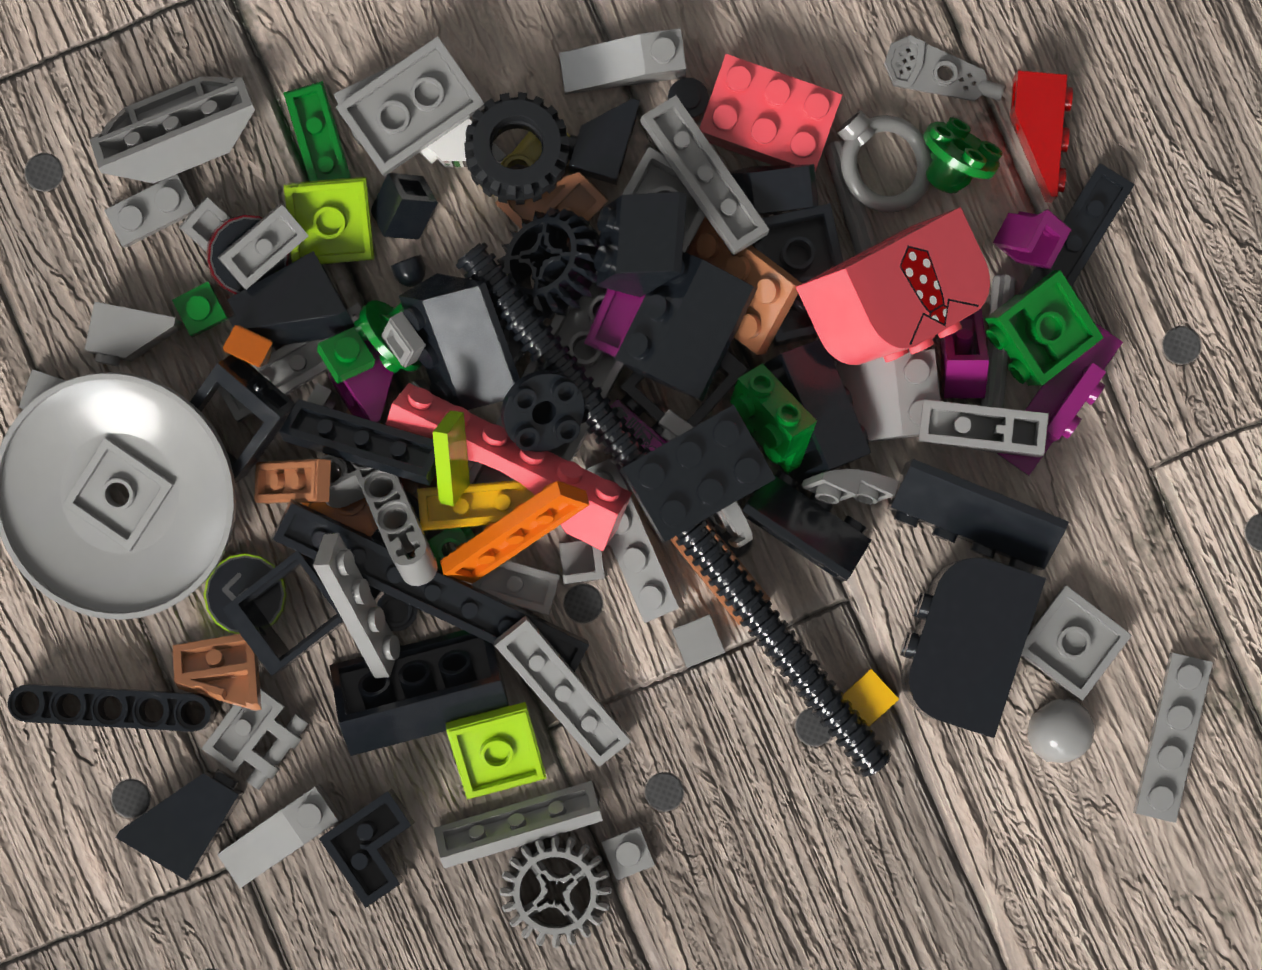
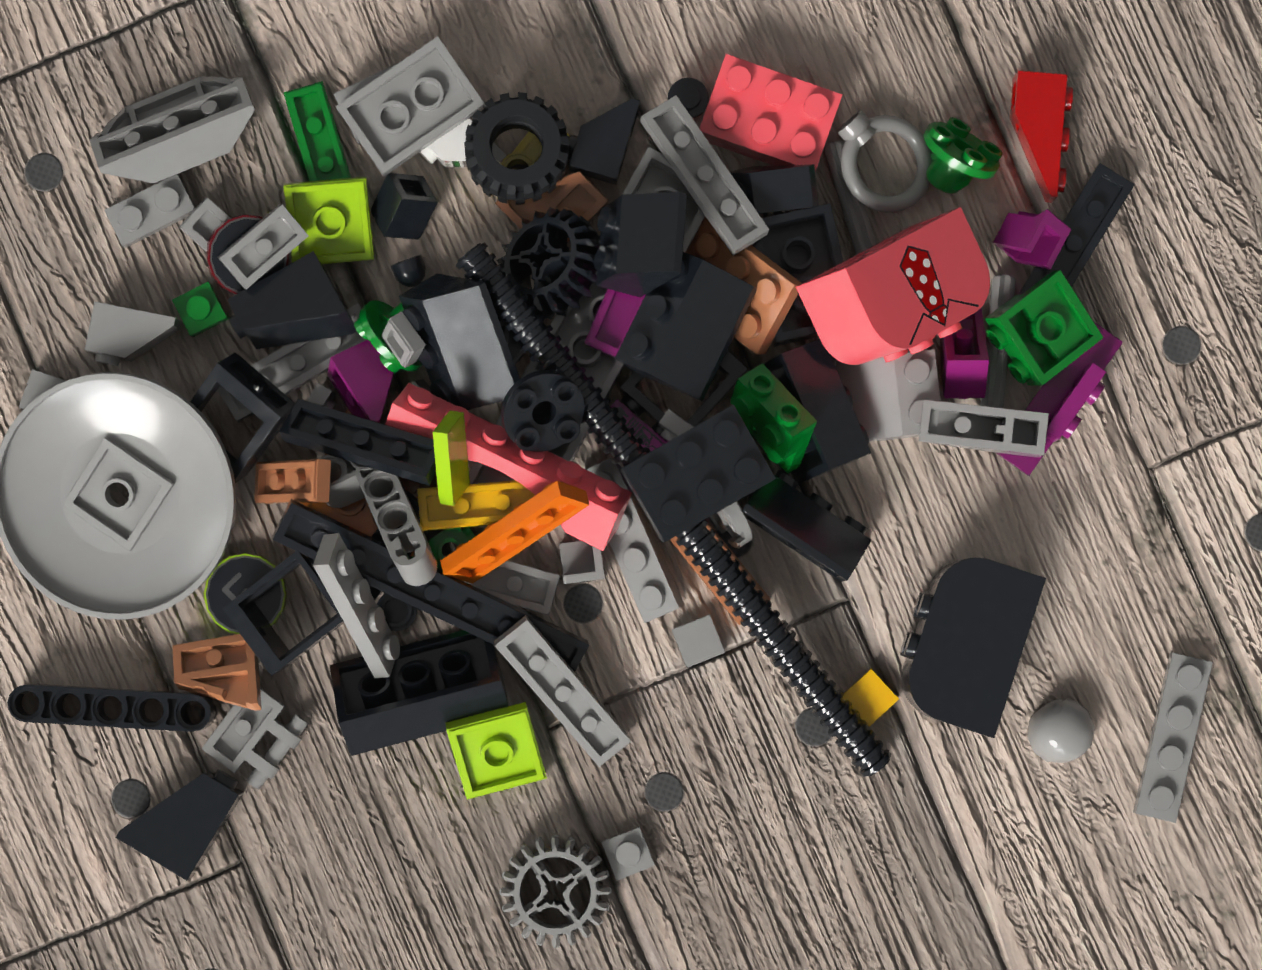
(248, 346): orange slope -> none
(280, 835): light grey slope -> none
(345, 355): green plate -> none
(358, 849): black brick -> none
(517, 824): light grey plate -> none
(624, 62): light grey slope -> none
(846, 483): light grey slope -> none
(924, 70): light grey piece -> none
(977, 516): black slope -> none
(1074, 642): light grey plate -> none

